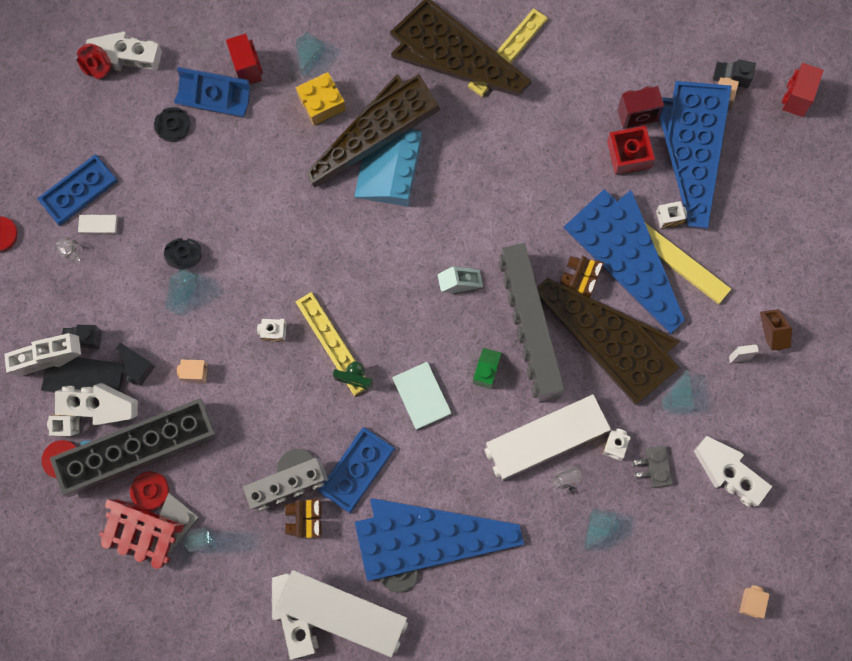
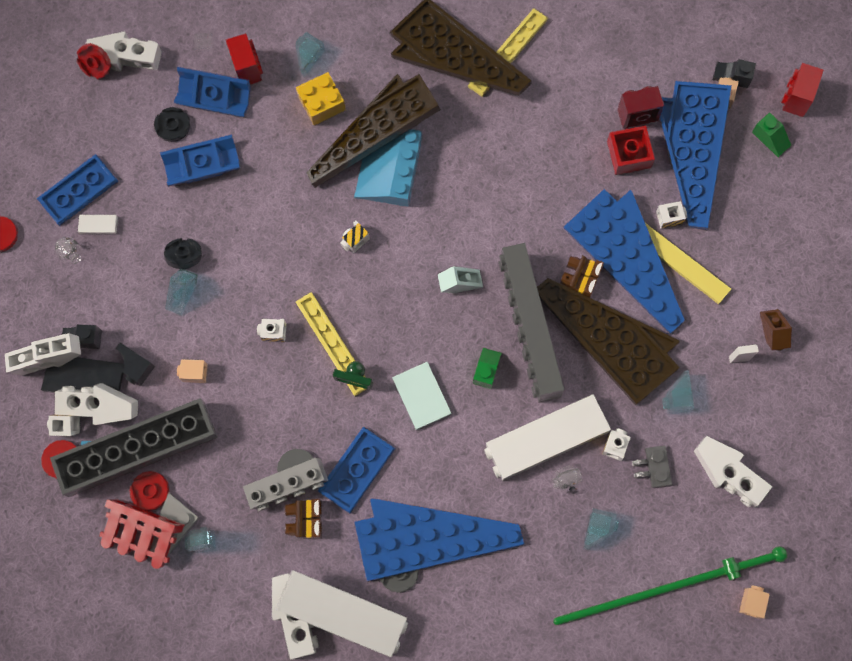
(200, 160): none -> blue piece
(354, 238): none -> brick
(730, 568): none -> green bar
(772, 134): none -> green slope

